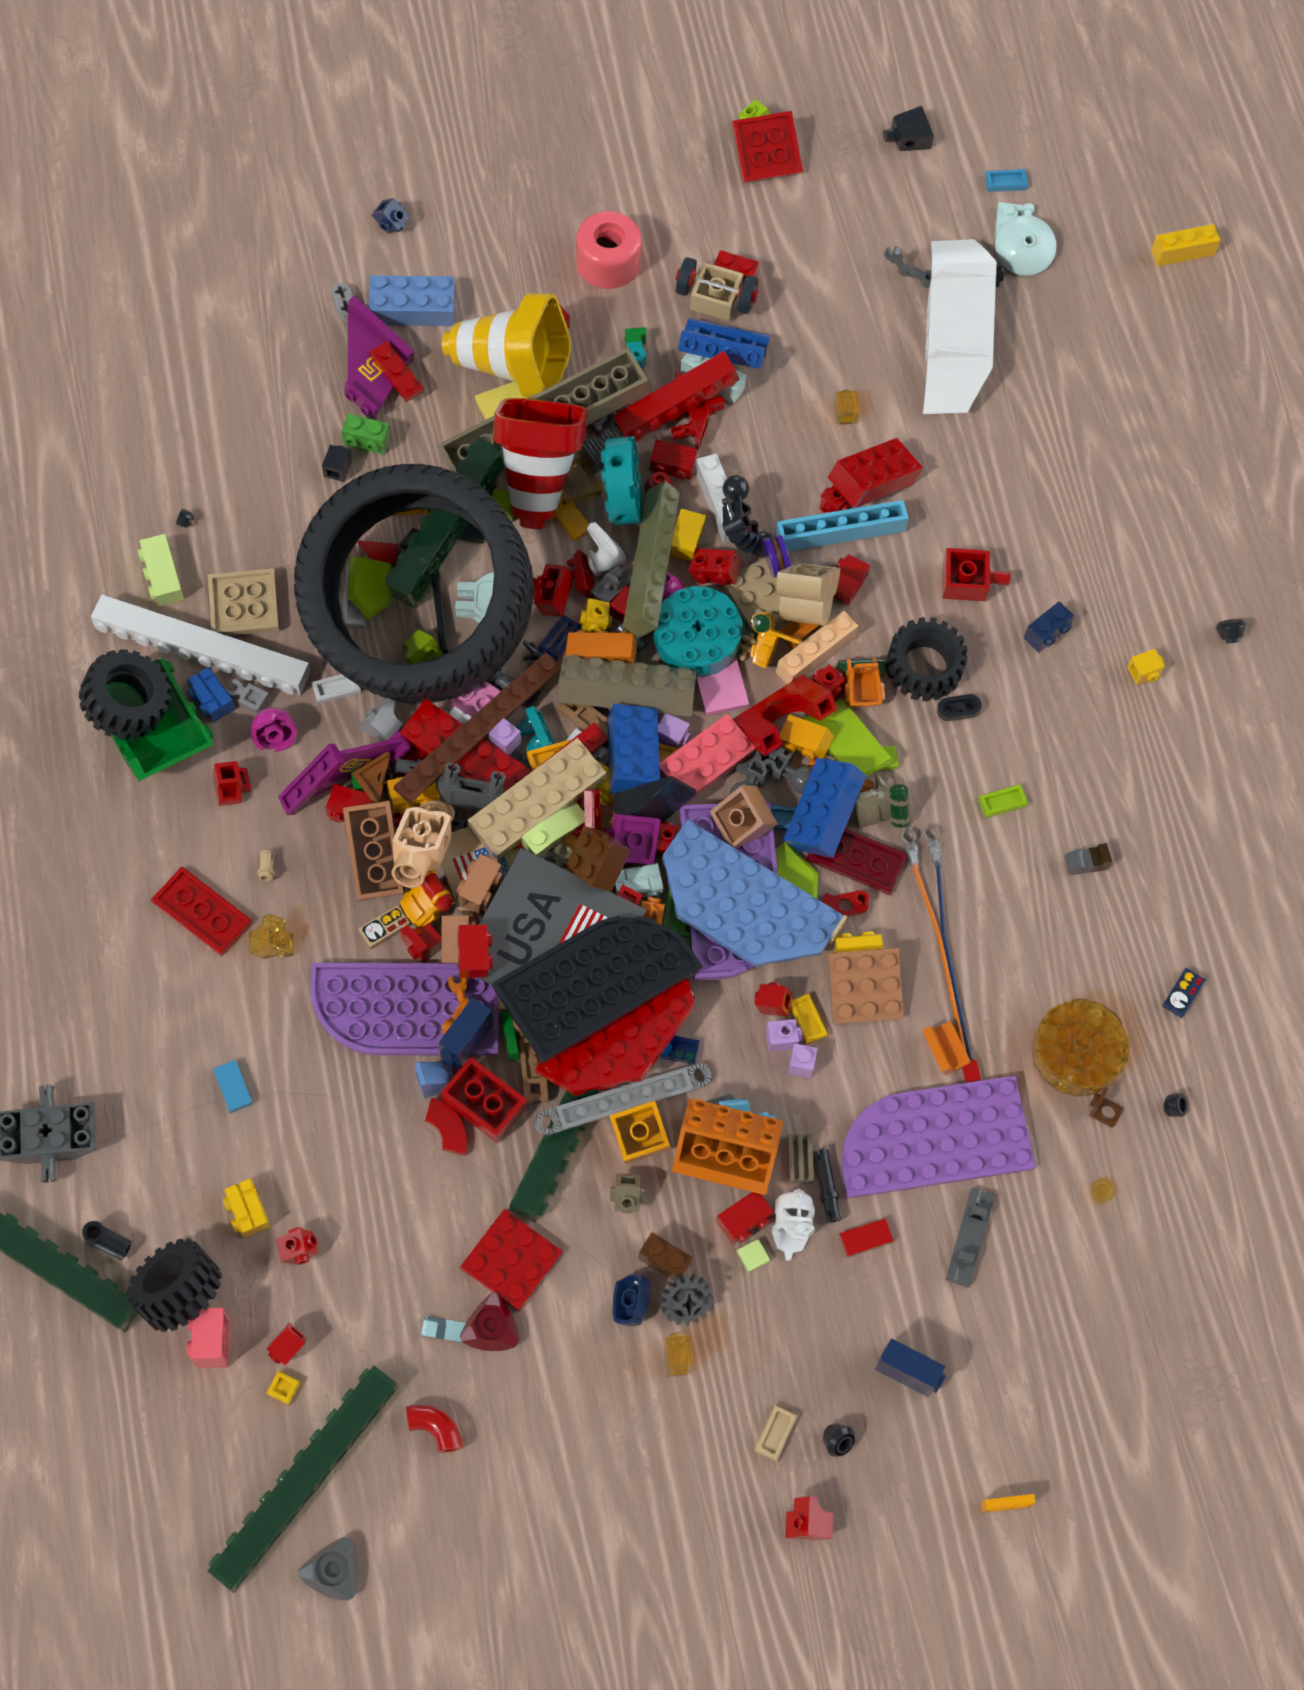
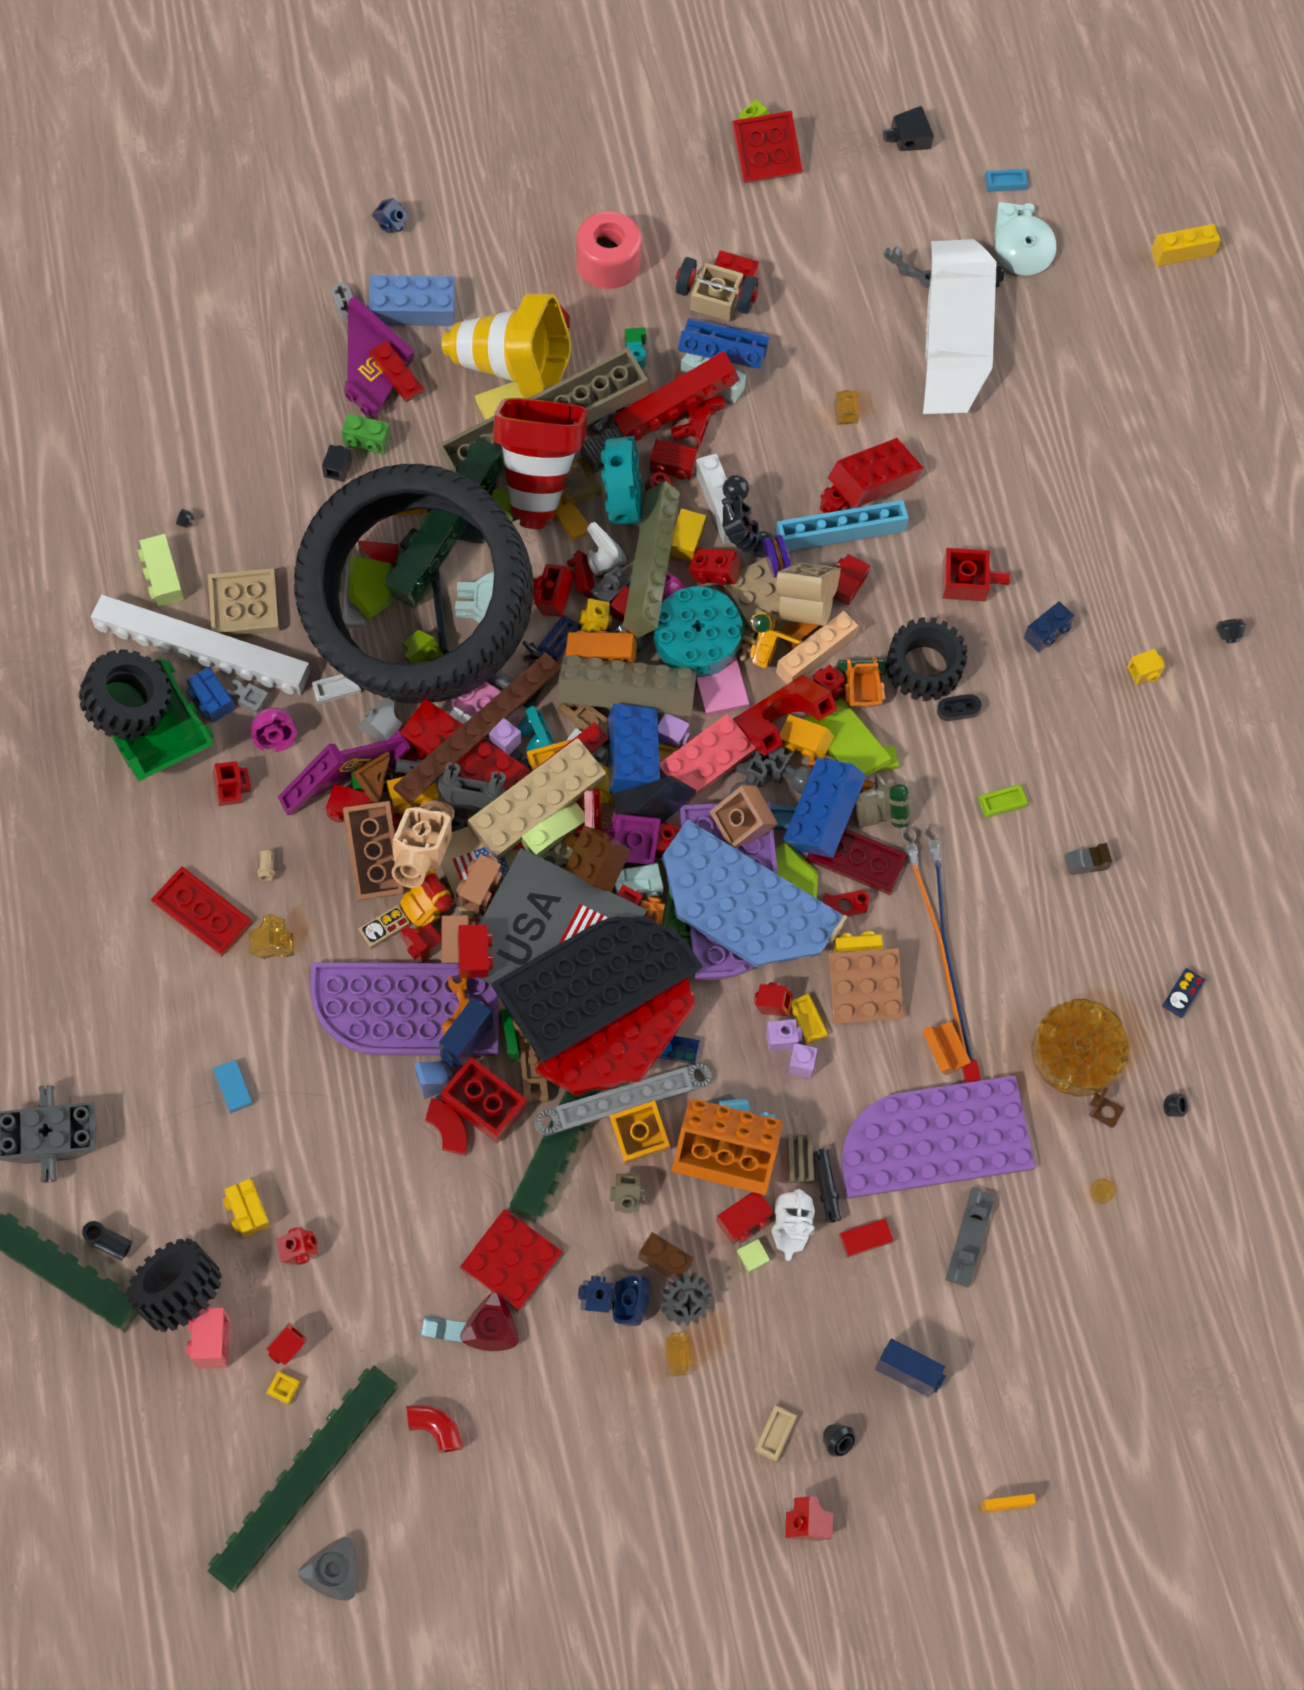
(605, 1295): none -> dark blue brick

